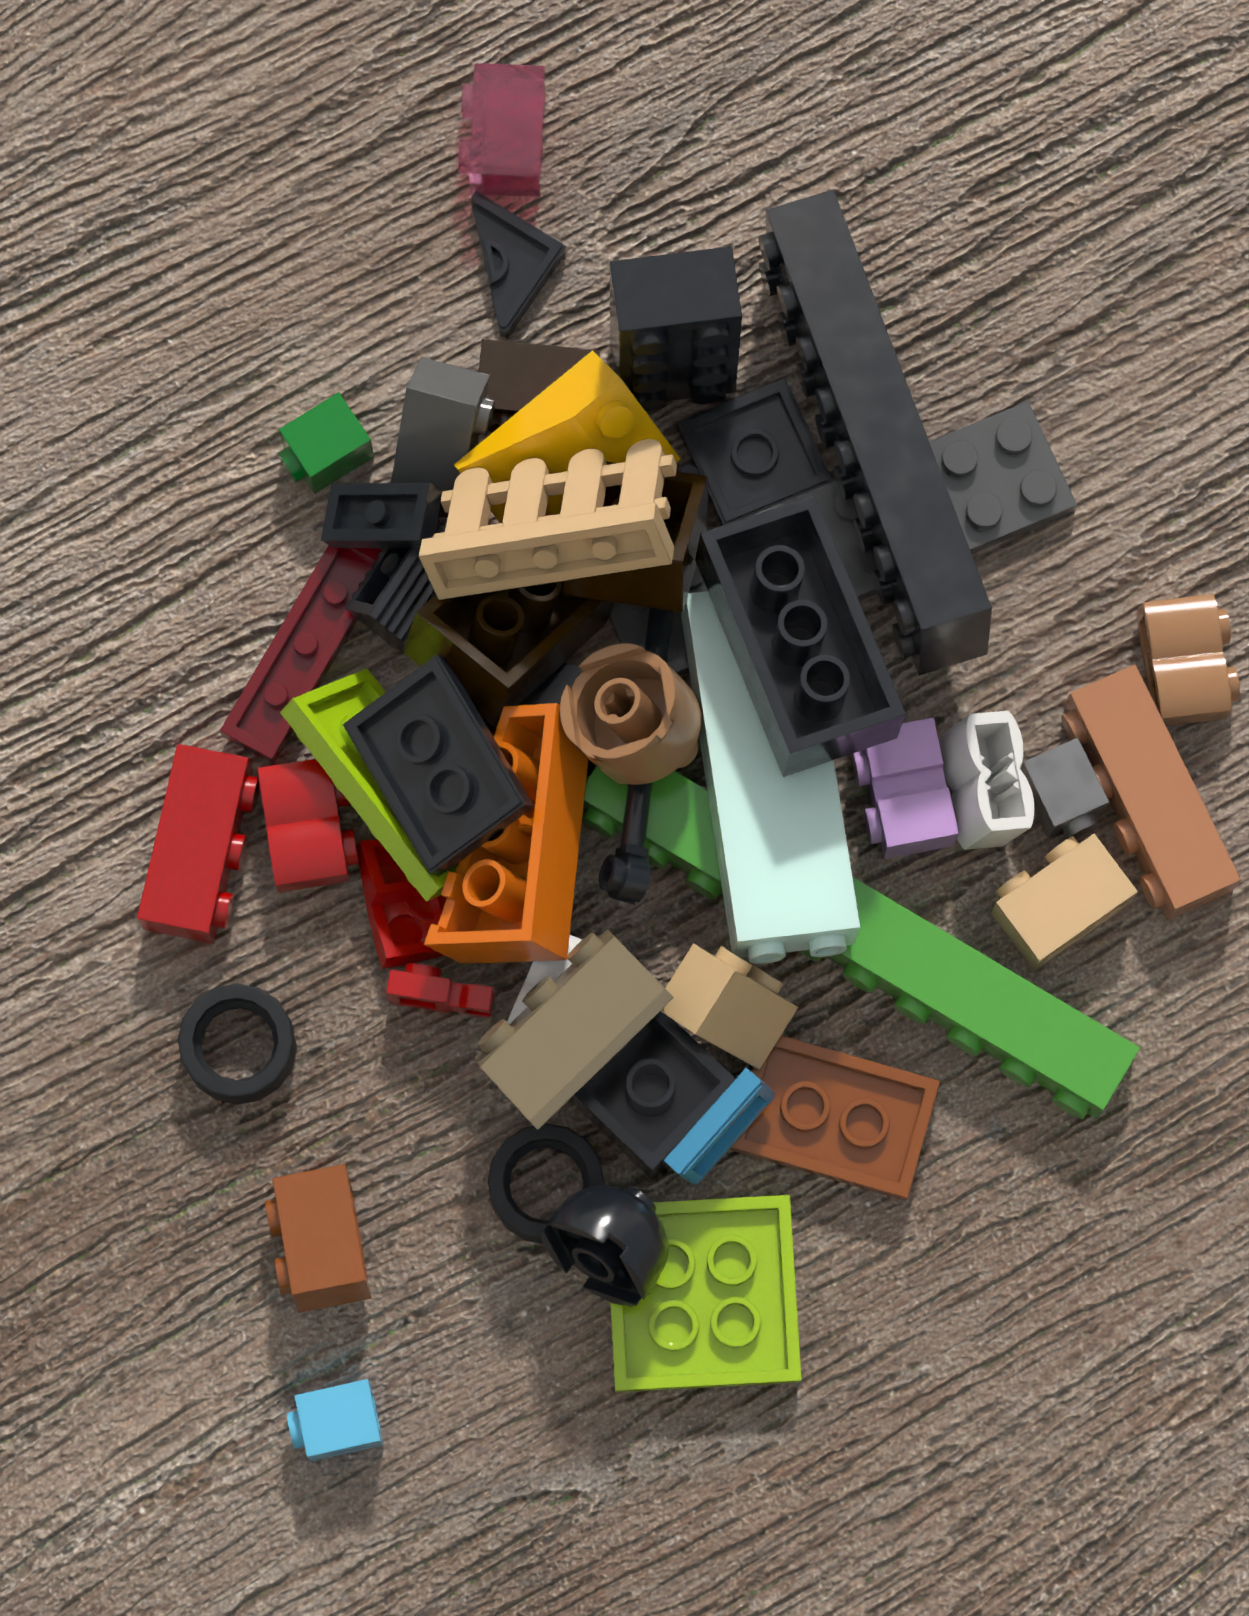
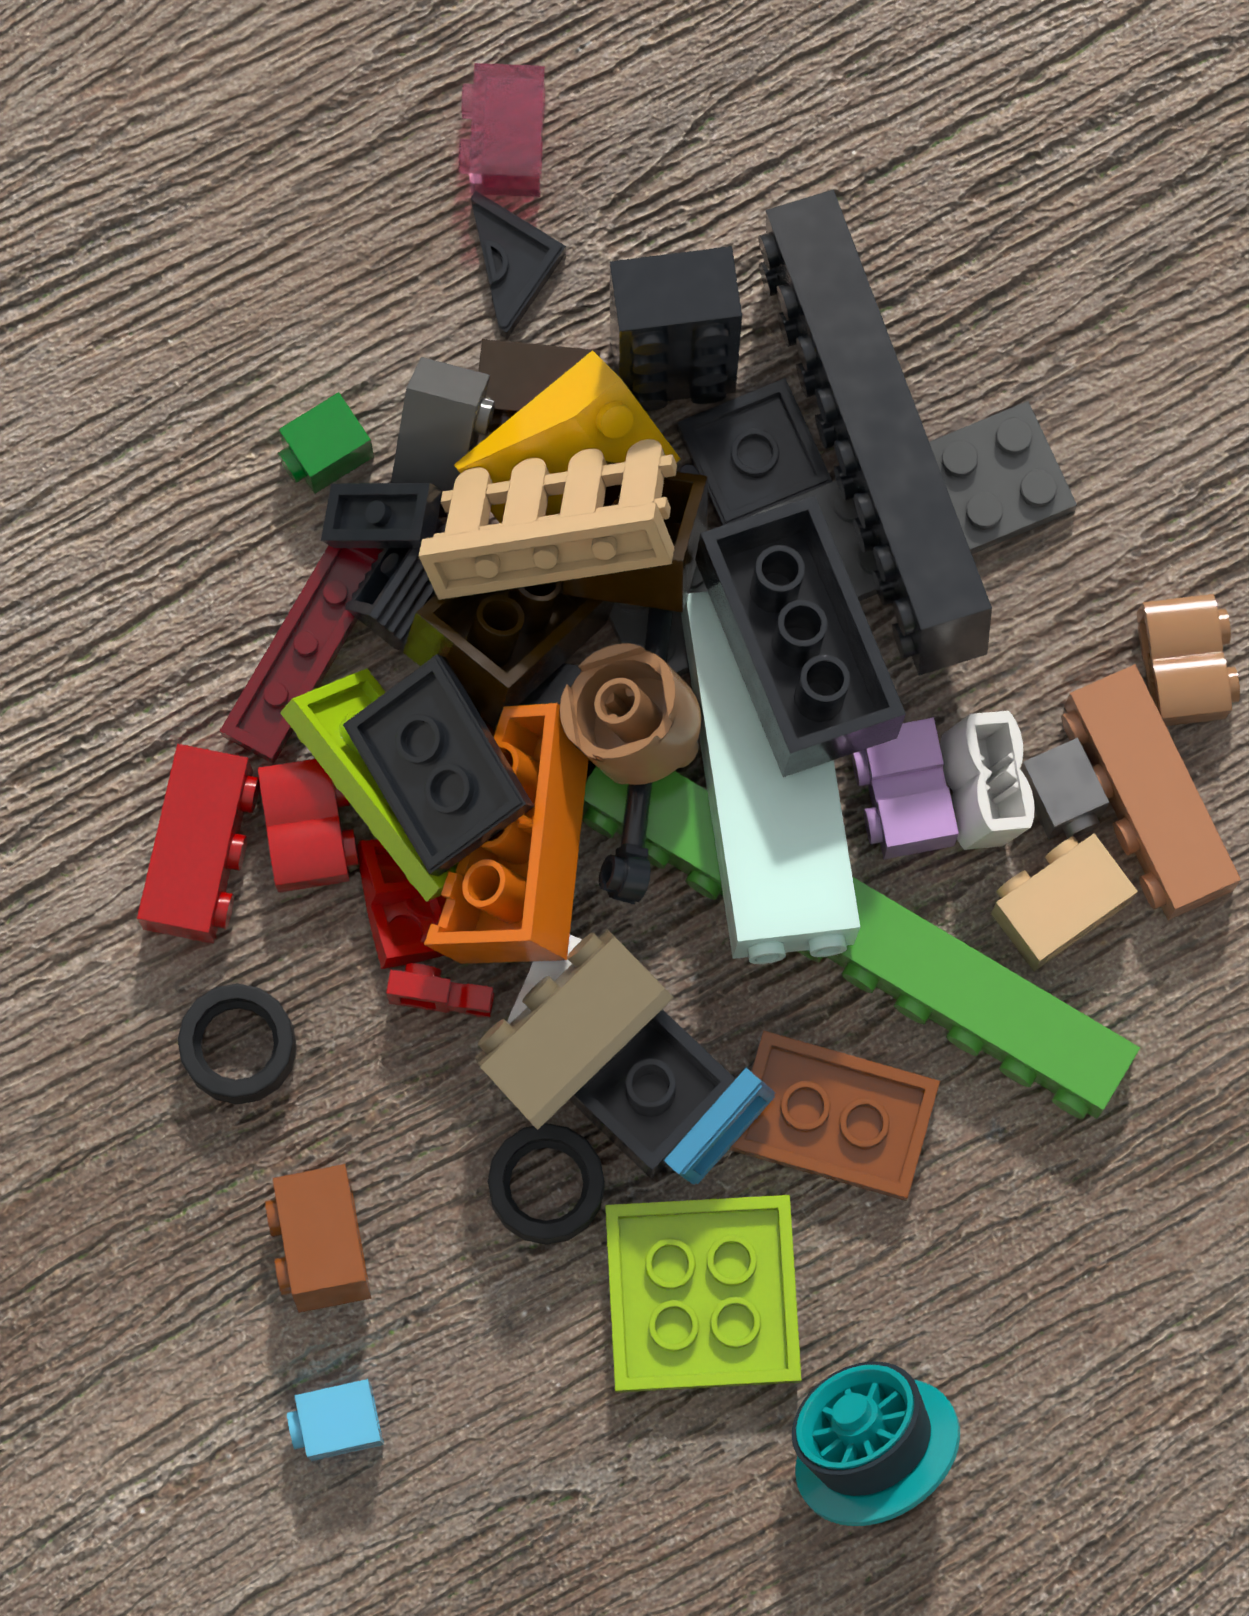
(611, 1240): black cylinder -> none
(729, 1003): tan brick -> none
(872, 1443): none -> teal piece

